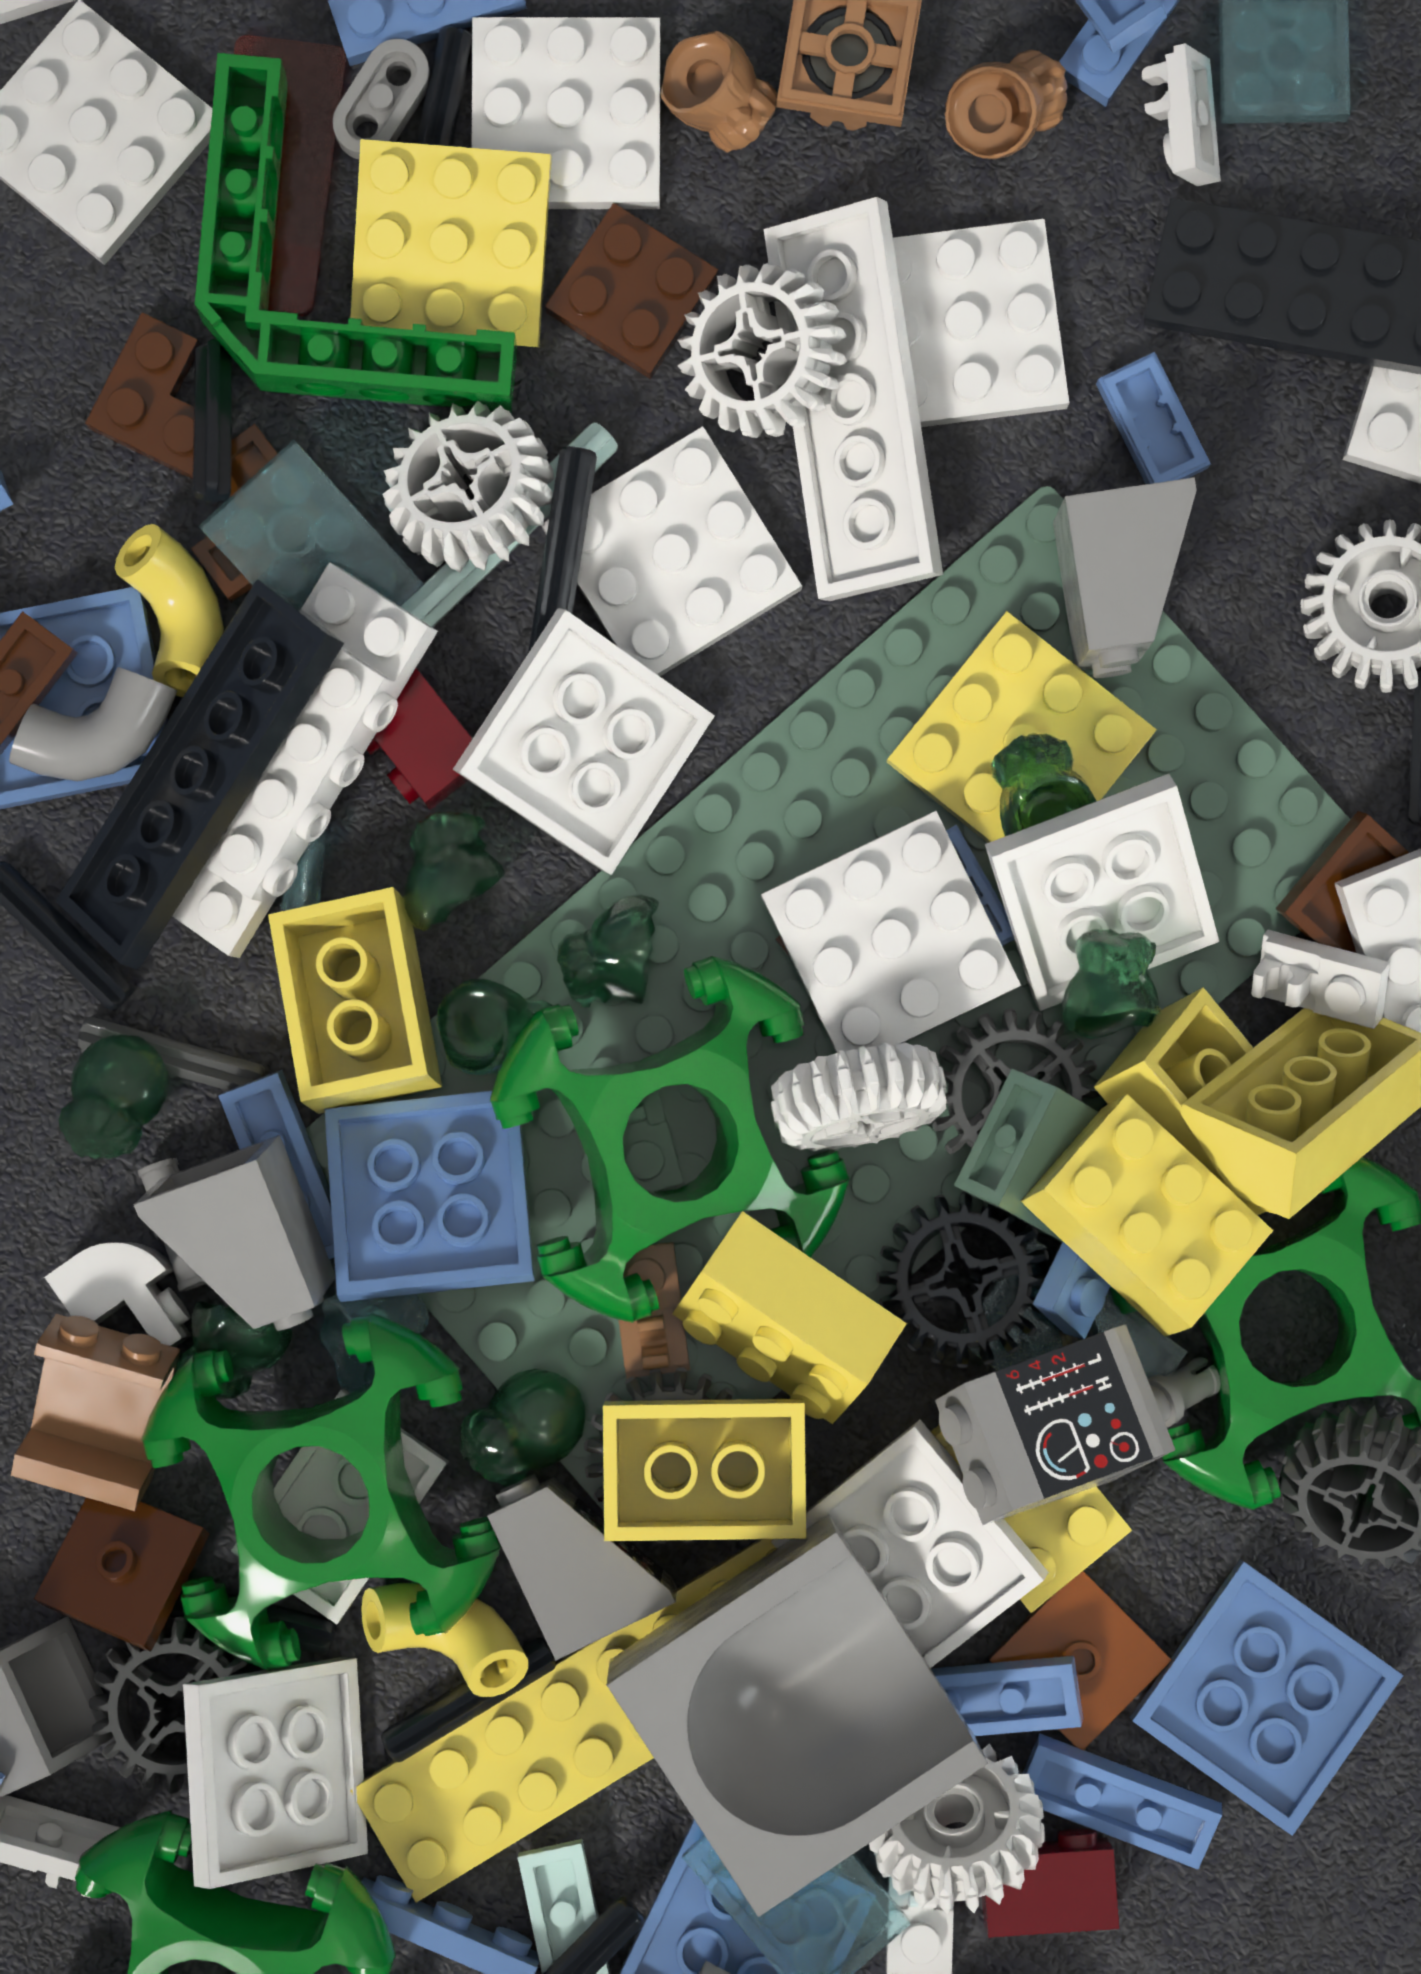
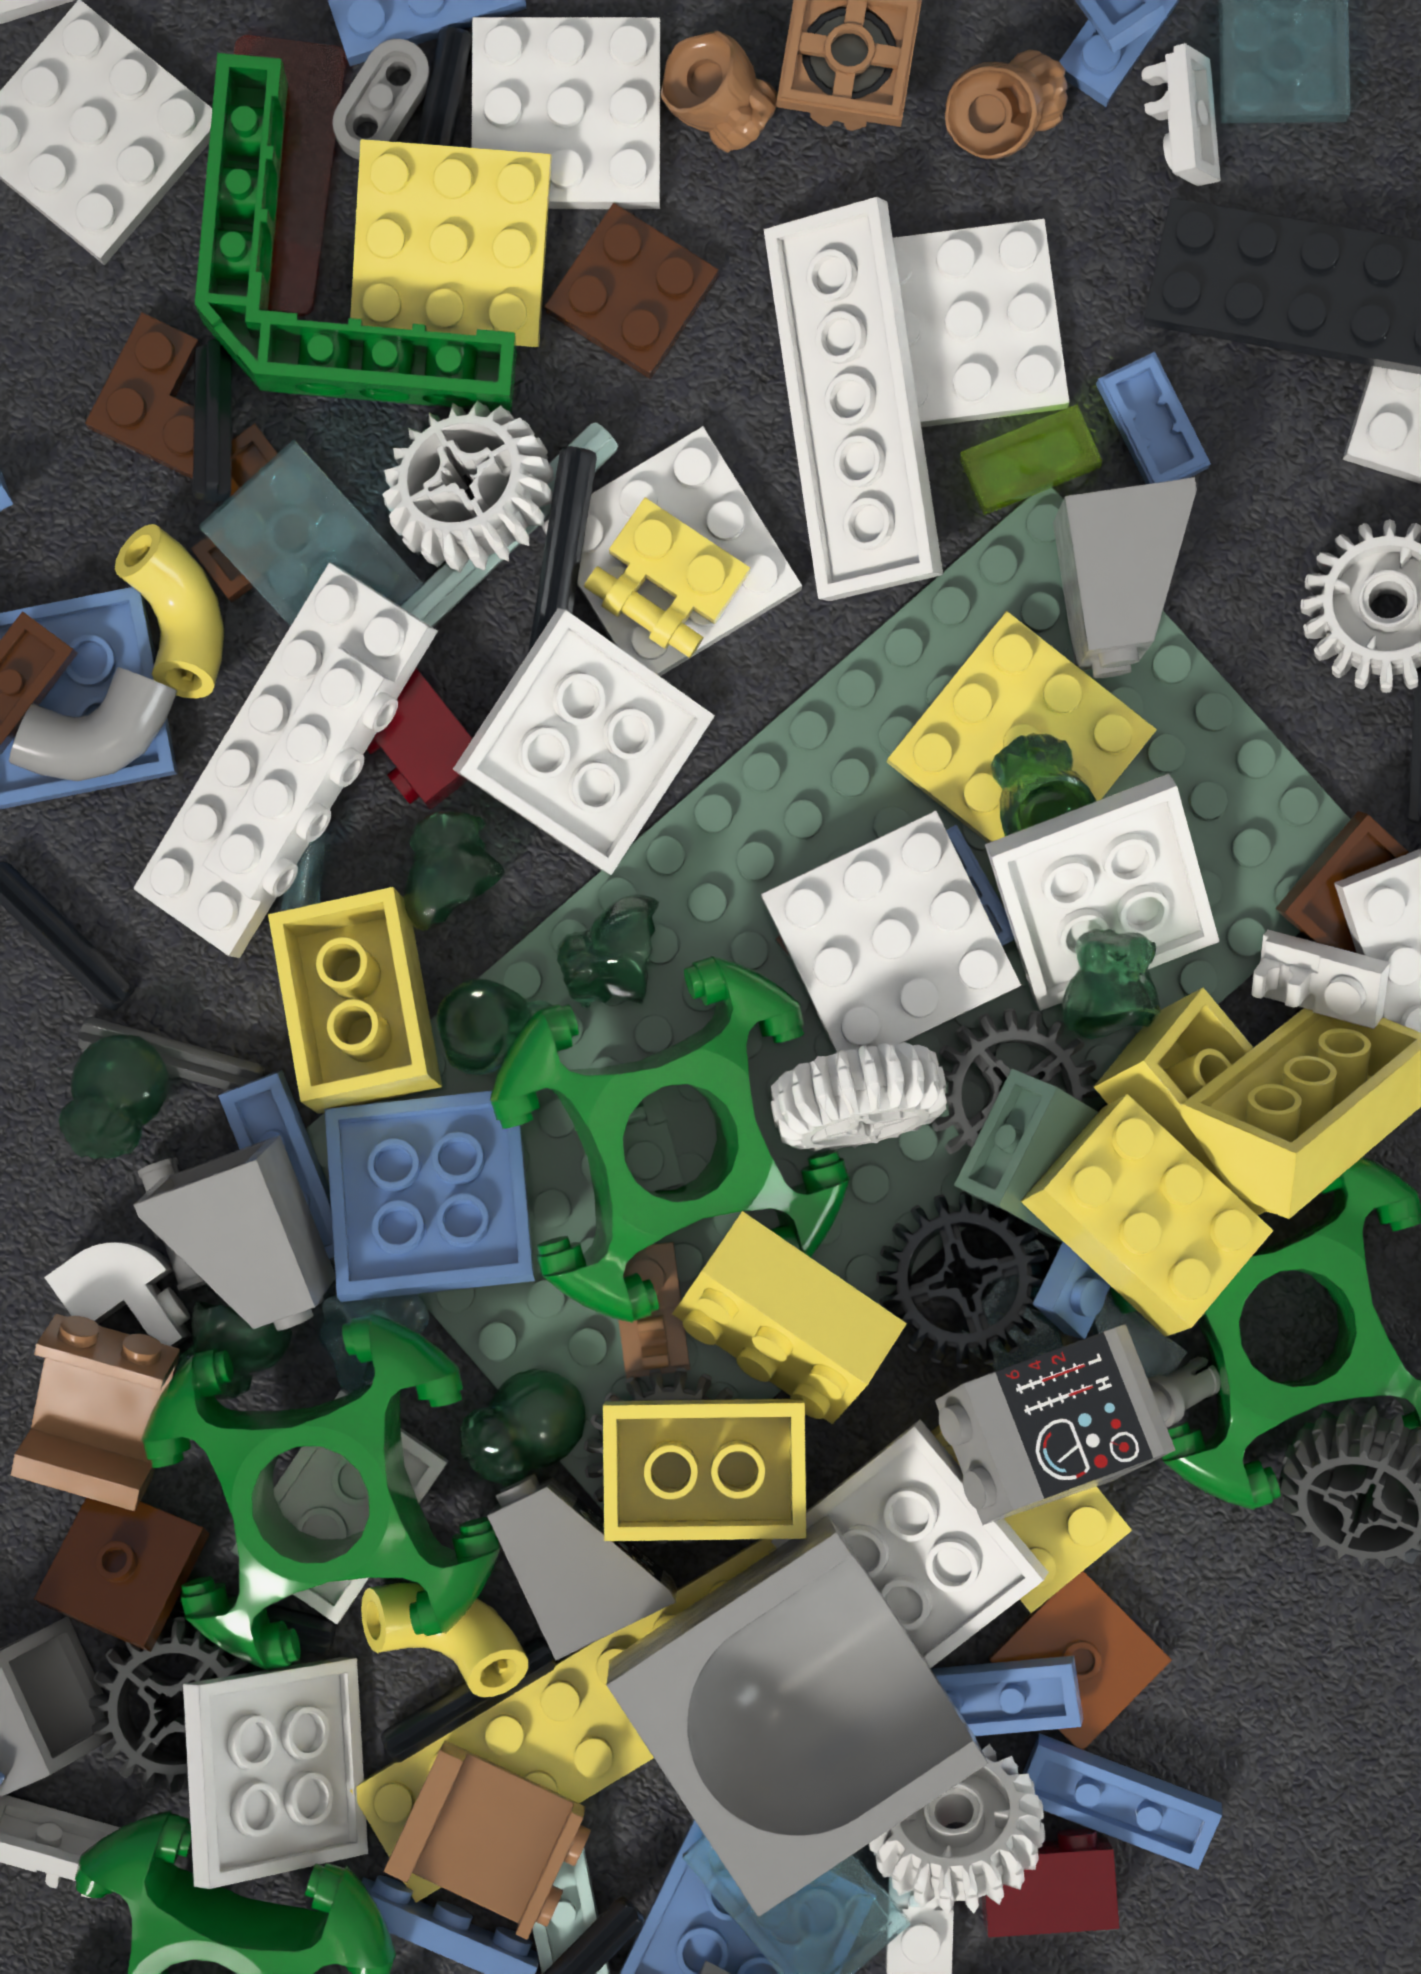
(198, 773): black plate -> none
(490, 1837): none -> medium nougat panel
(678, 562): none -> light yellow plate
(746, 305): white gear -> none
(1030, 459): none -> clear neon green plate
(1266, 1697): medium blue plate -> none

